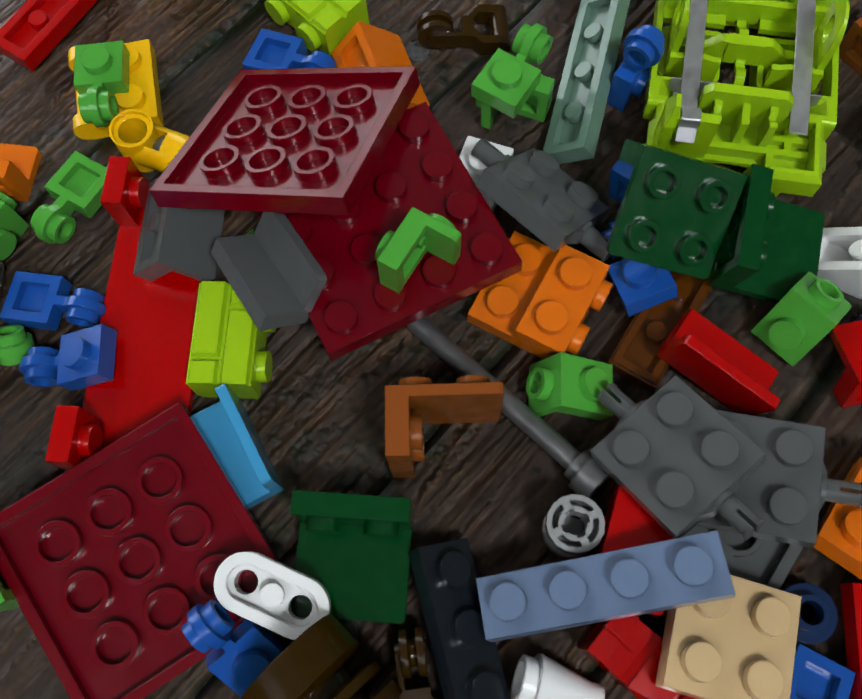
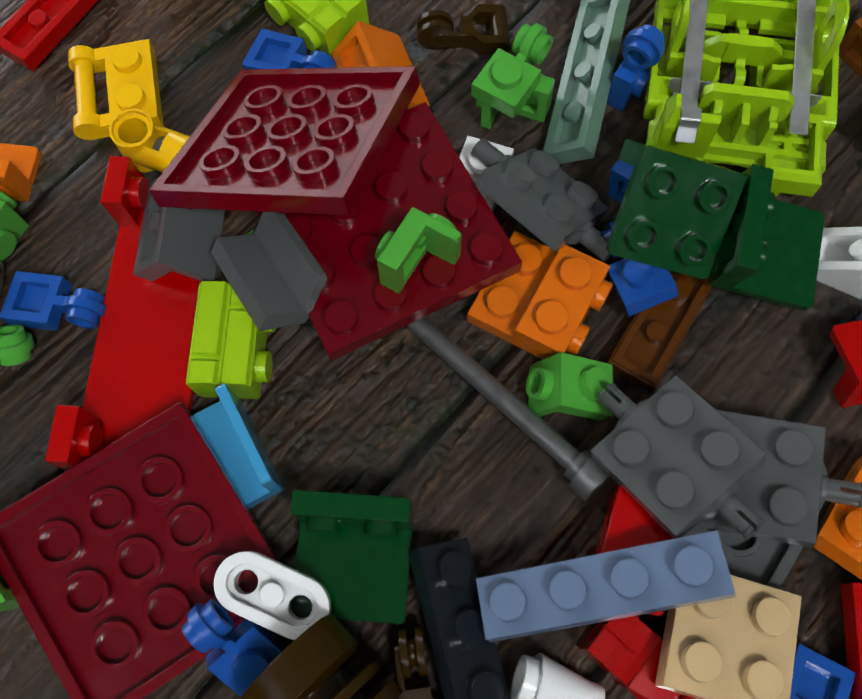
(75, 187): bright green plate -> none
(81, 362): blue plate -> none
(98, 75): bright green plate -> none
(421, 402): dark orange bracket -> none
(565, 533): light grey wheel -> none
(720, 365): red panel -> none
(802, 317): bright green bracket -> none
(825, 610): dark blue plate -> none

